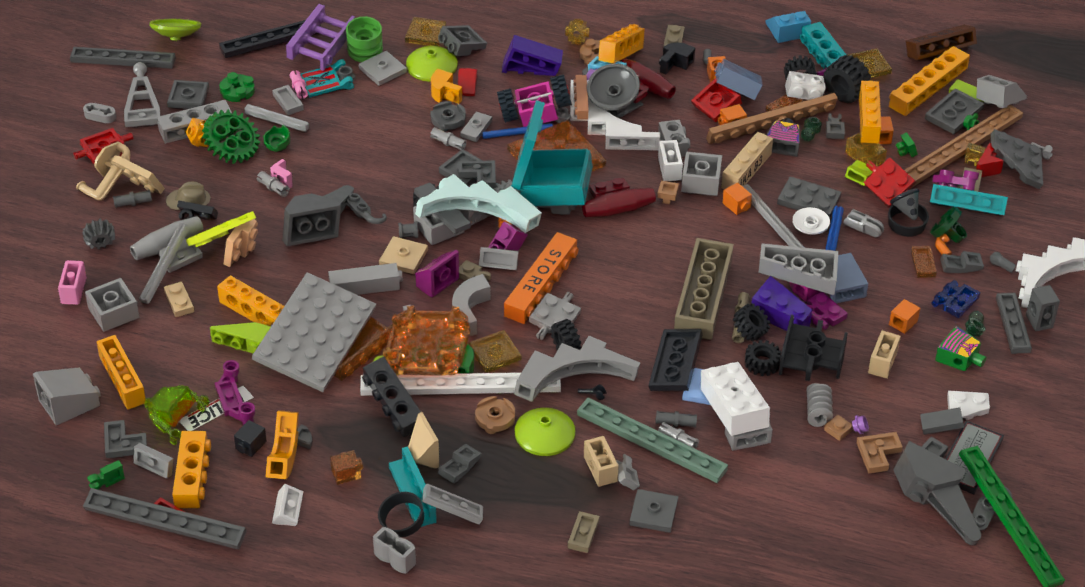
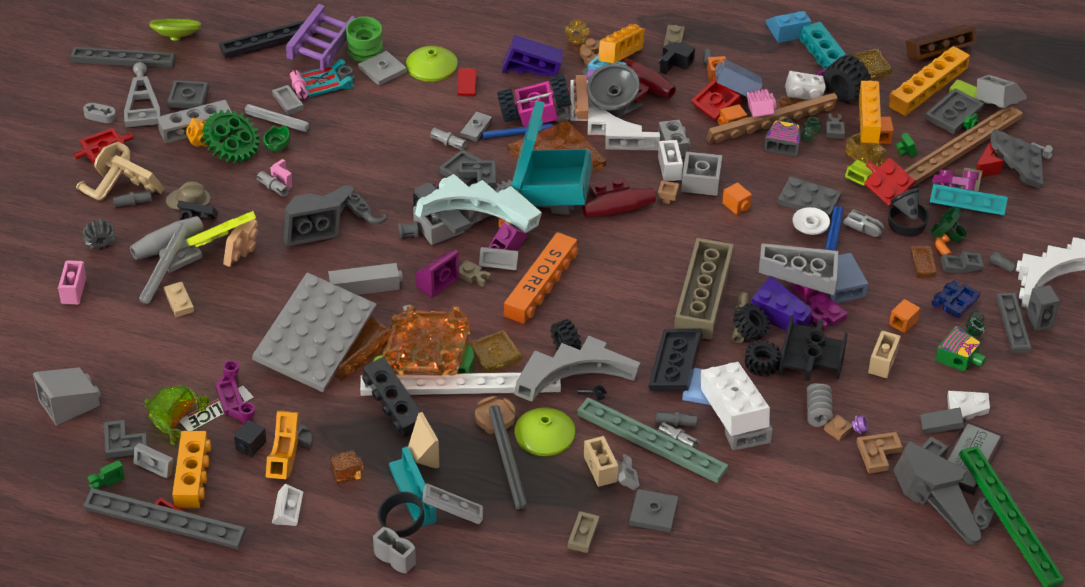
(112, 304): light grey brick -> none
(121, 372): light orange brick -> none
(240, 336): lime slope -> none
(244, 85): green plate -> none
(248, 301): light orange brick -> none
(405, 253): tan plate -> none
(424, 31): clear yellow plate -> none
(443, 87): light orange brick -> none
(455, 118): dark grey plate -> none
(461, 39): dark grey plate -> none
(461, 462): dark grey slope -> none
(470, 294): light grey arch -> none
(507, 457): none -> dark grey axle
(551, 311): light grey plate -> none
(748, 161): tan brick -> none
(761, 103): none -> bright pink brick
(772, 219): light grey axle -> none
(800, 64): black tyre -> none
(974, 153): clear yellow tile -> none

